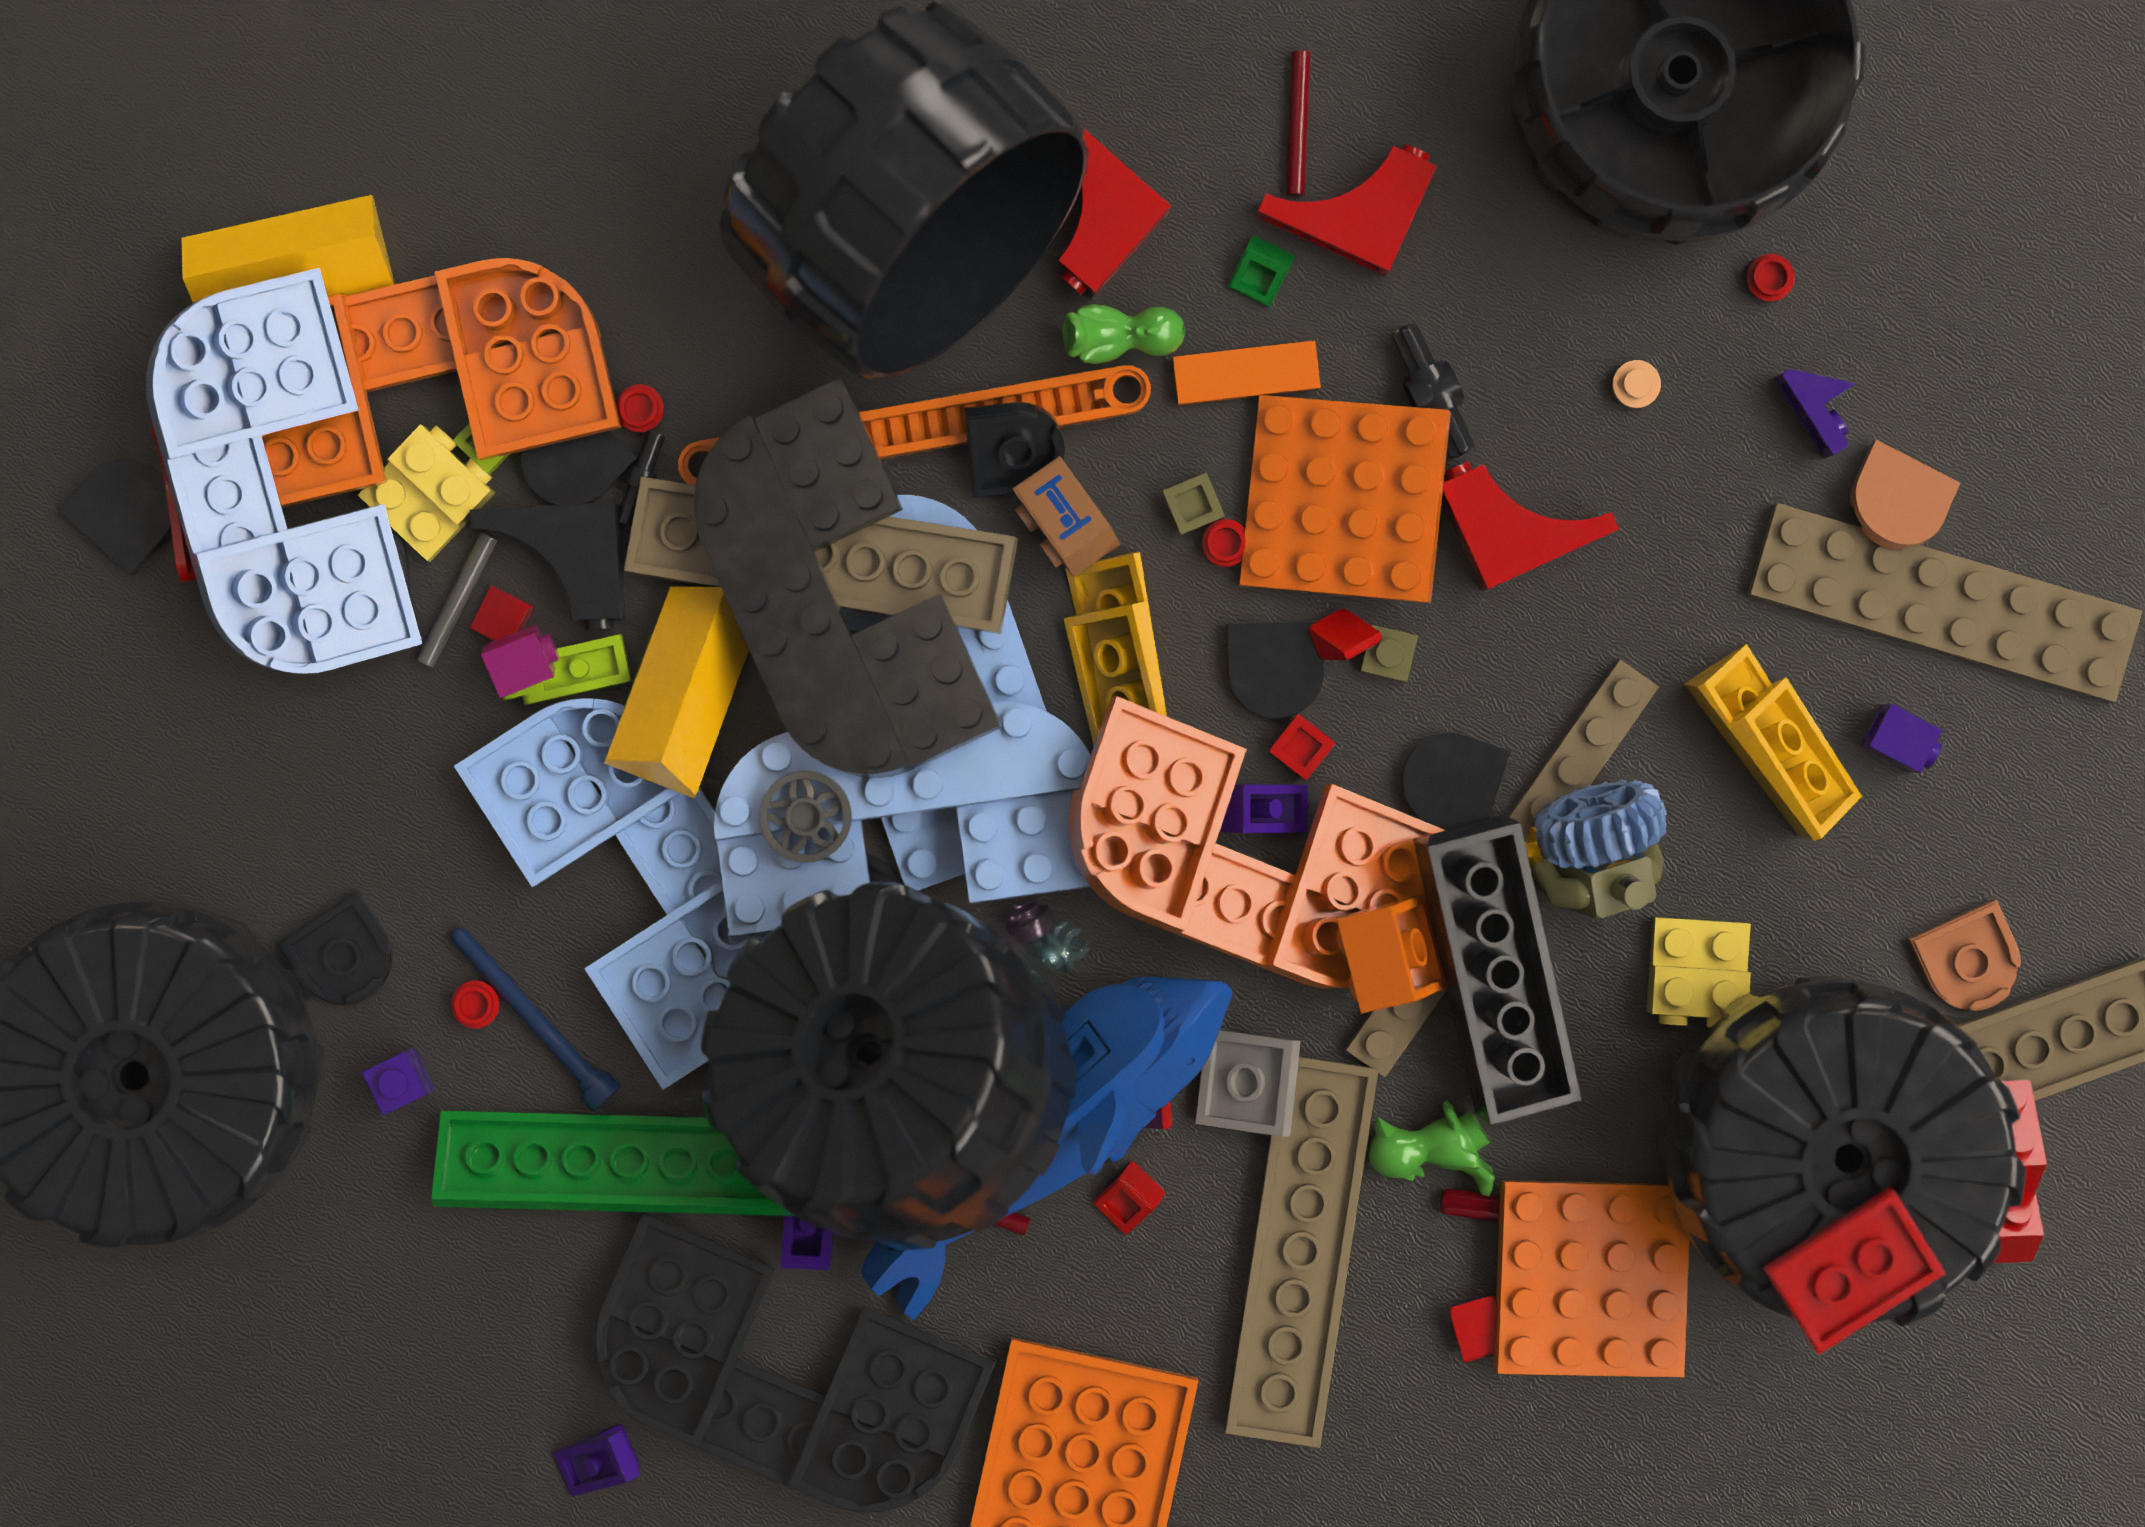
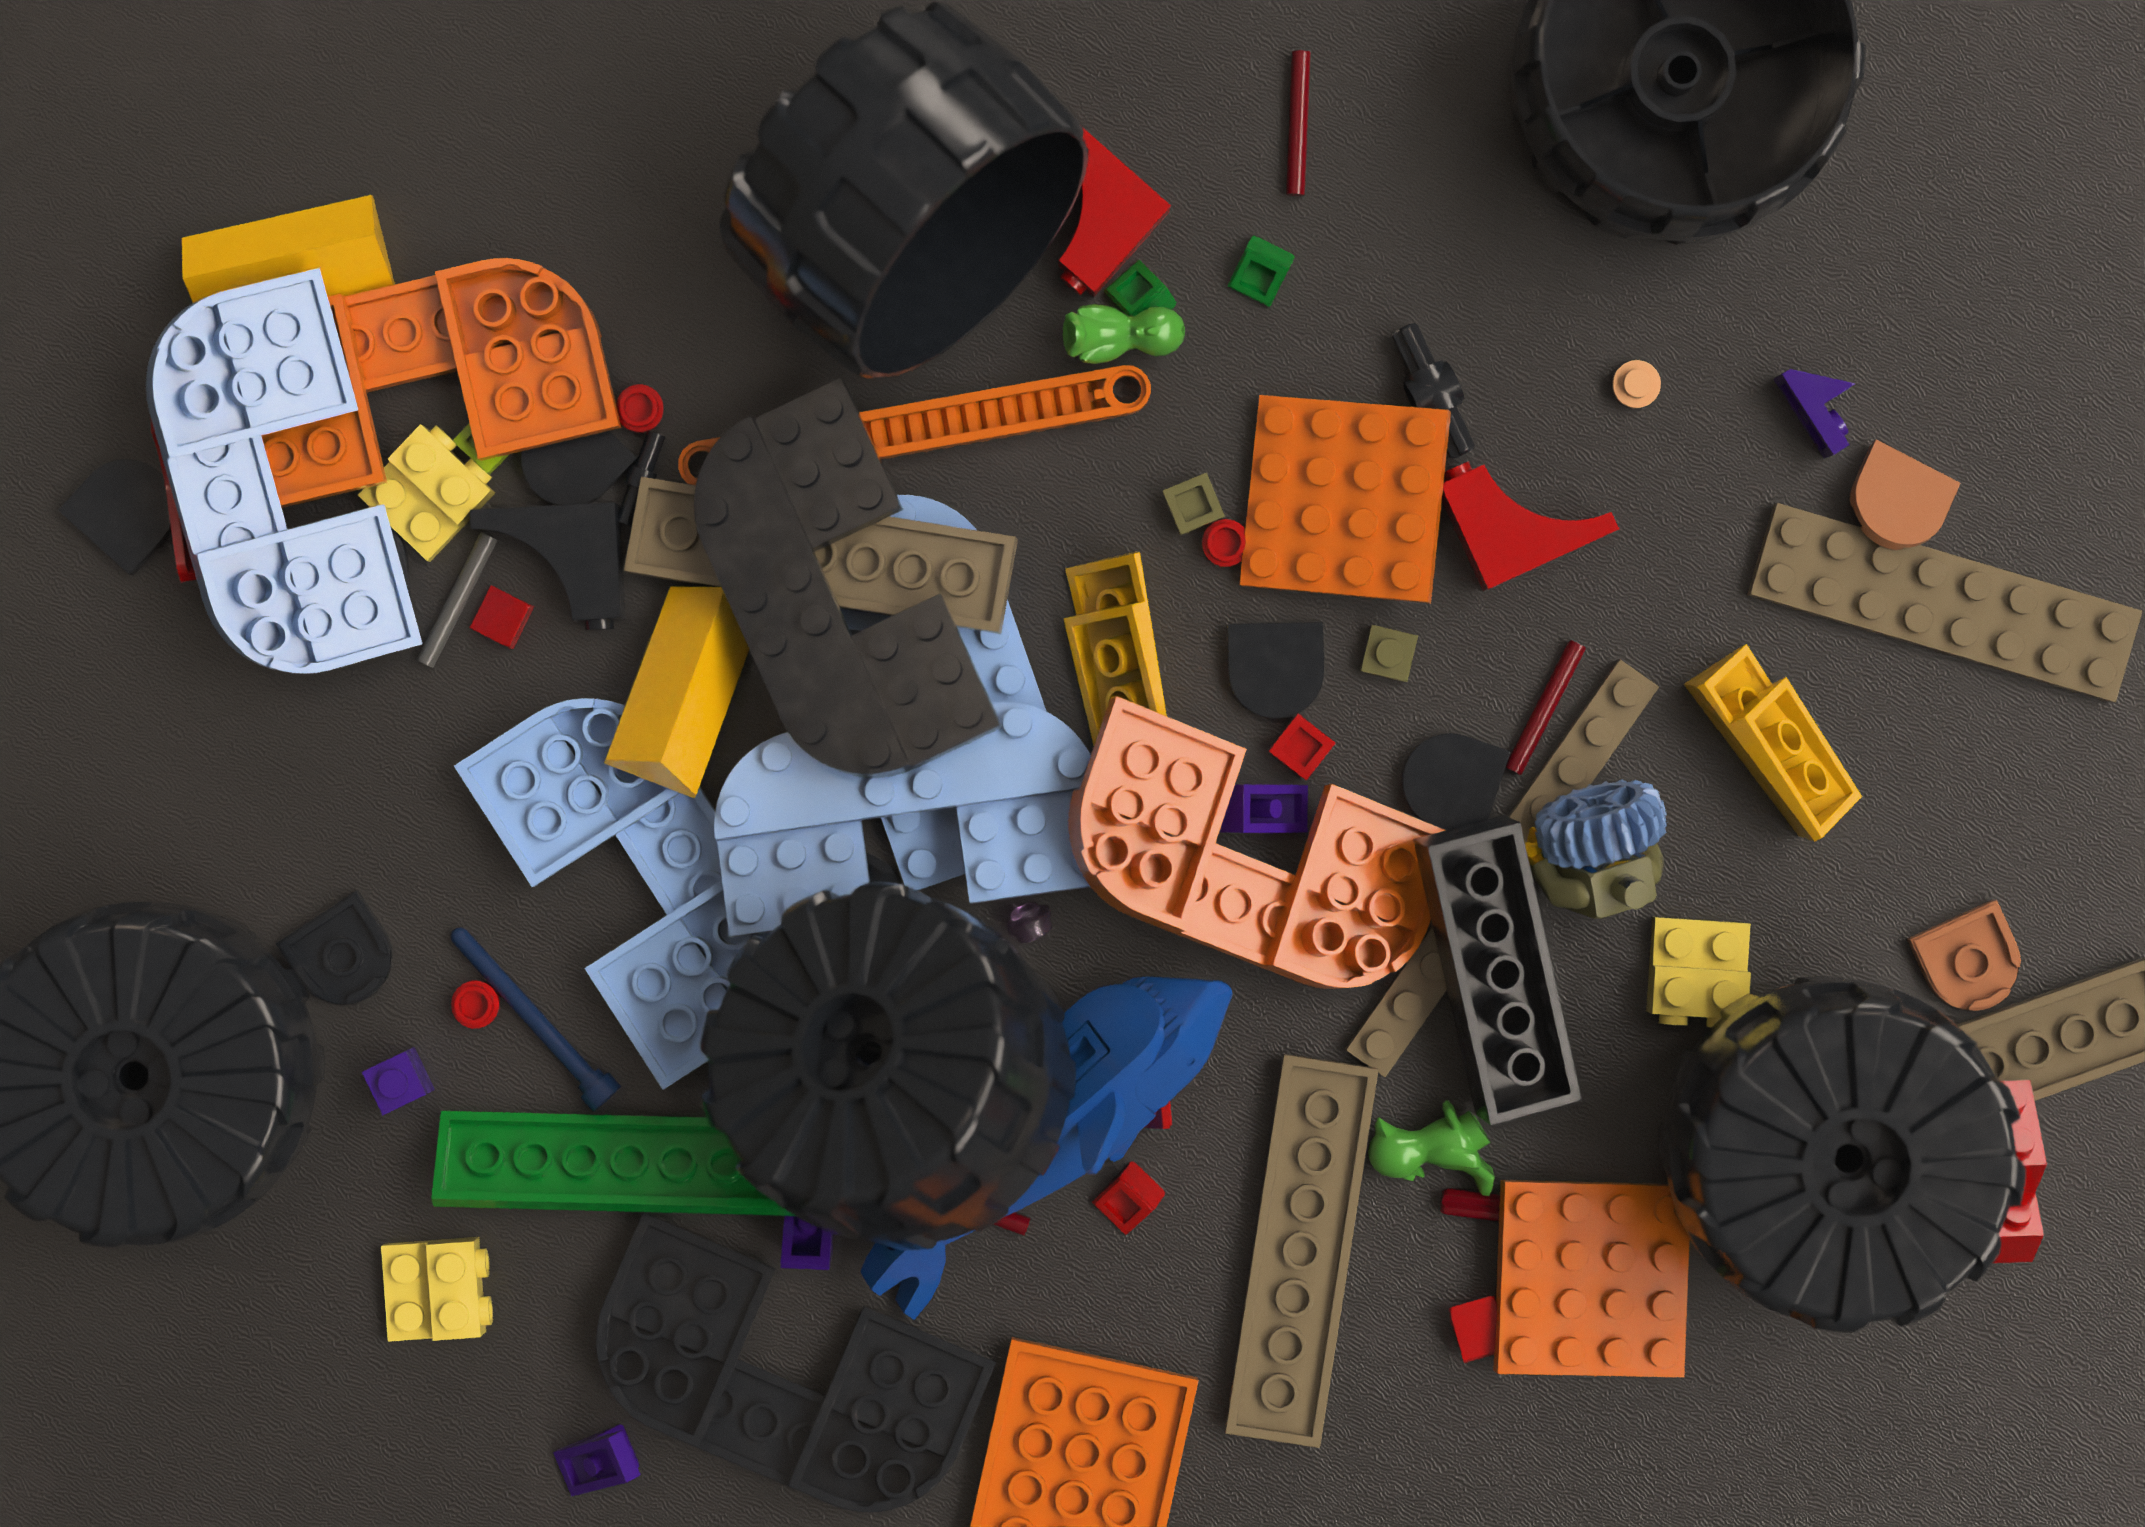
(436, 1289): none -> light yellow plate
(520, 660): magenta brick -> none
(581, 670): lime hinge -> none
(805, 816): dark grey wheel -> none
(1009, 445): black tile -> none
(1058, 951): clear light blue plate -> none
(1065, 516): medium nougat brick -> none
(1139, 290): none -> green slope
(1246, 373): orange tile -> none
(1249, 1084): light grey plate -> none
(1342, 635): red slope -> none
(1368, 220): red arch -> none
(1391, 954): orange slope -> none
(1545, 707): none -> dark red bar
(1770, 277): red plate -> none
(1854, 1270): red tile -> none
(1902, 739): dark purple brick -> none

